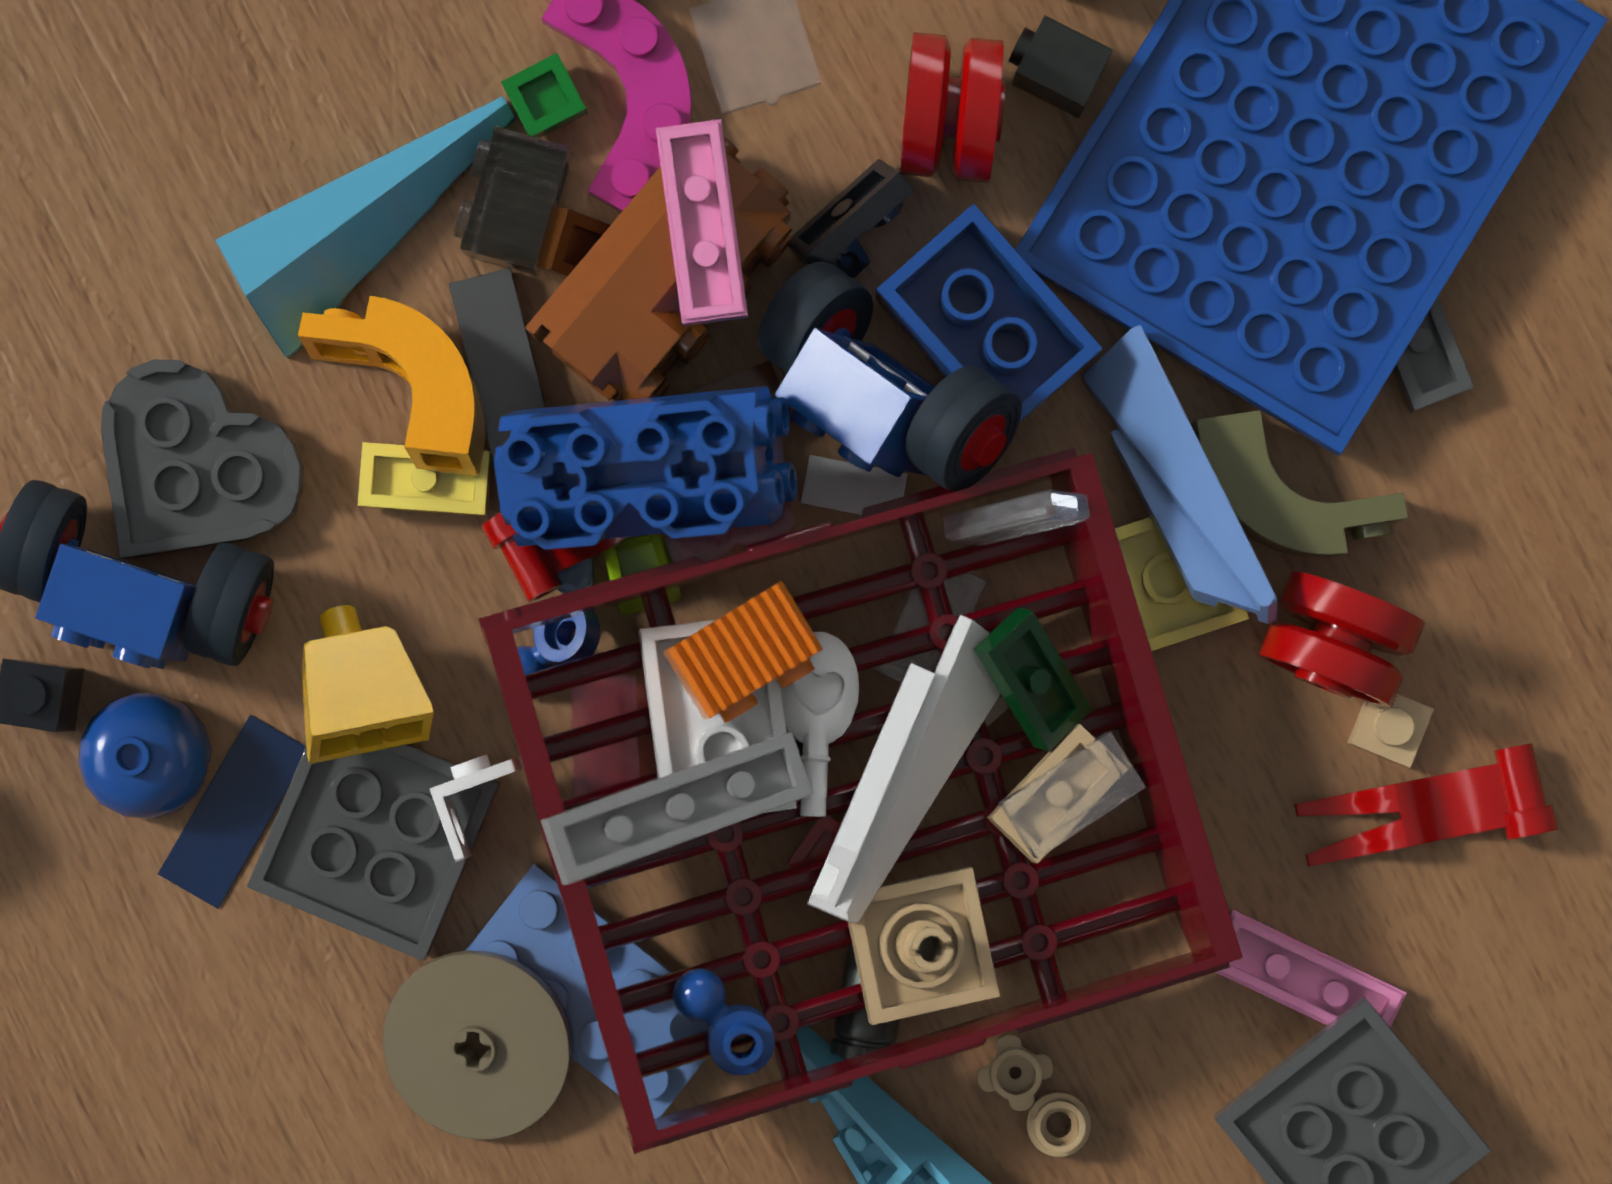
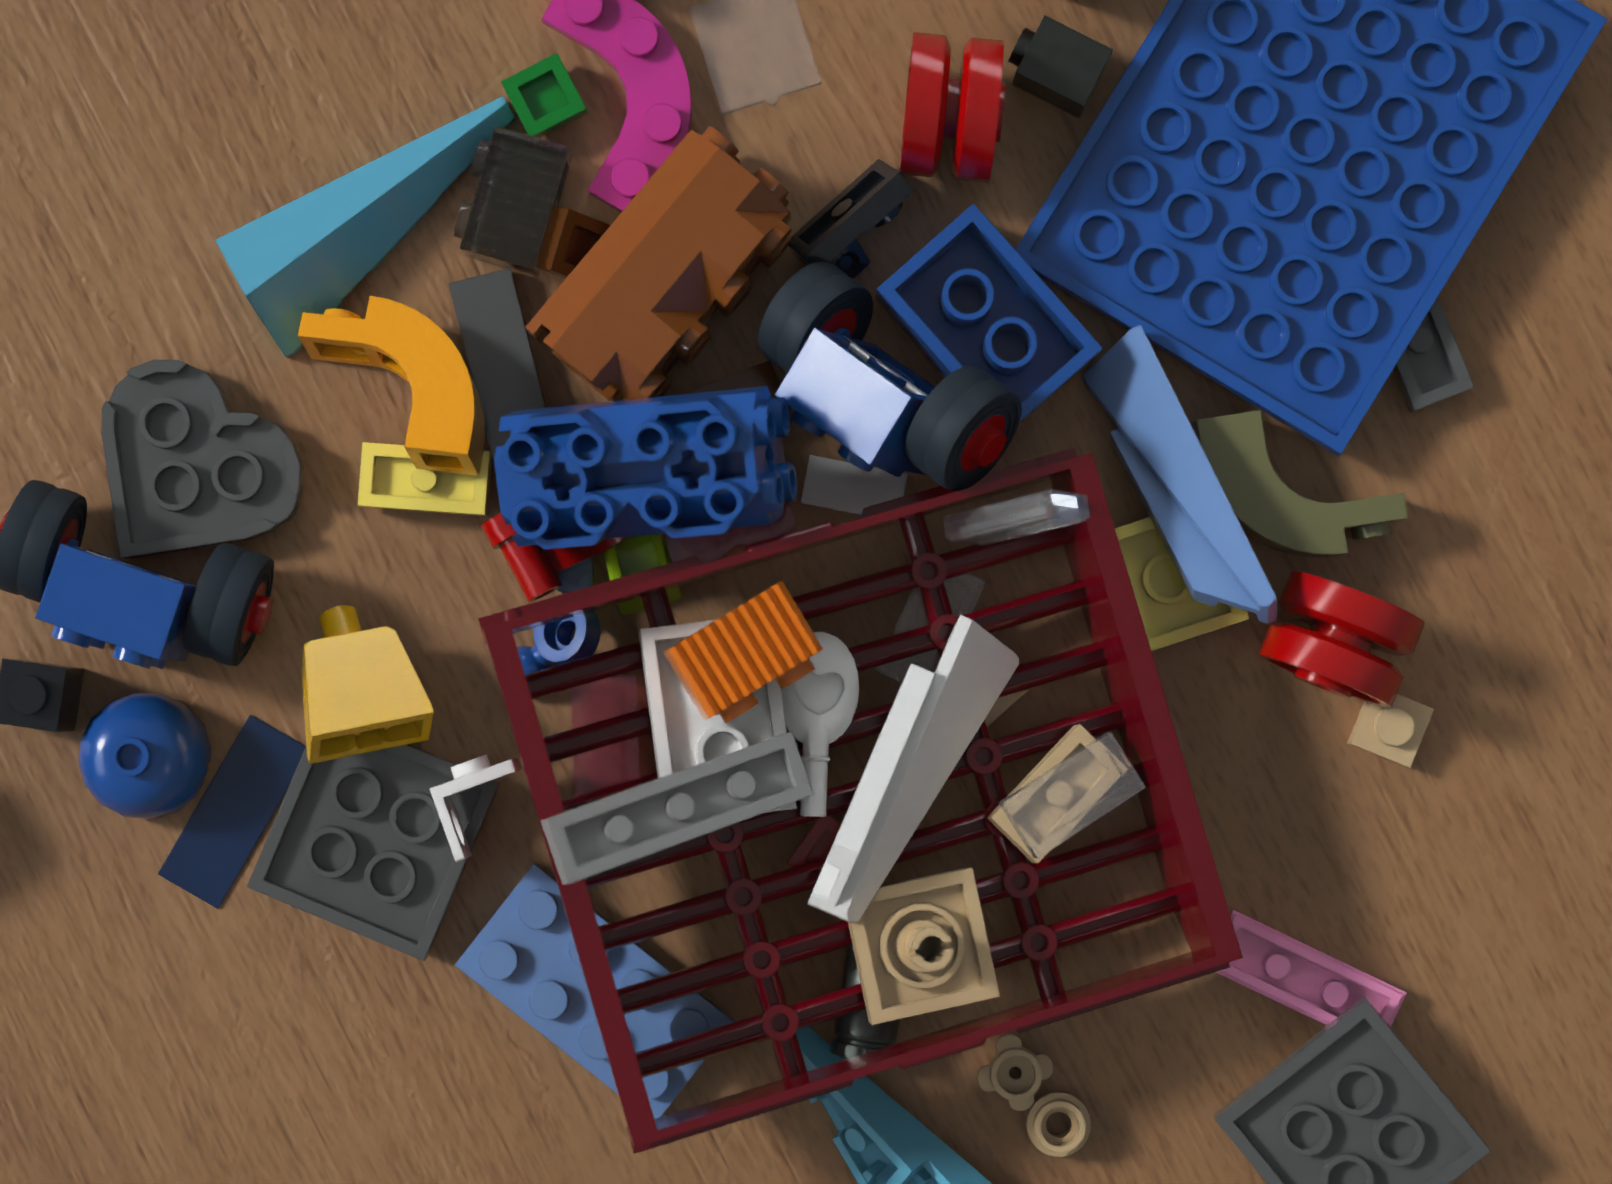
(510, 1012): dark tan piece -> none
(700, 998): blue plate -> none
(701, 222): bright pink tile -> none
(1033, 679): dark green plate -> none
(1443, 807): red flag -> none

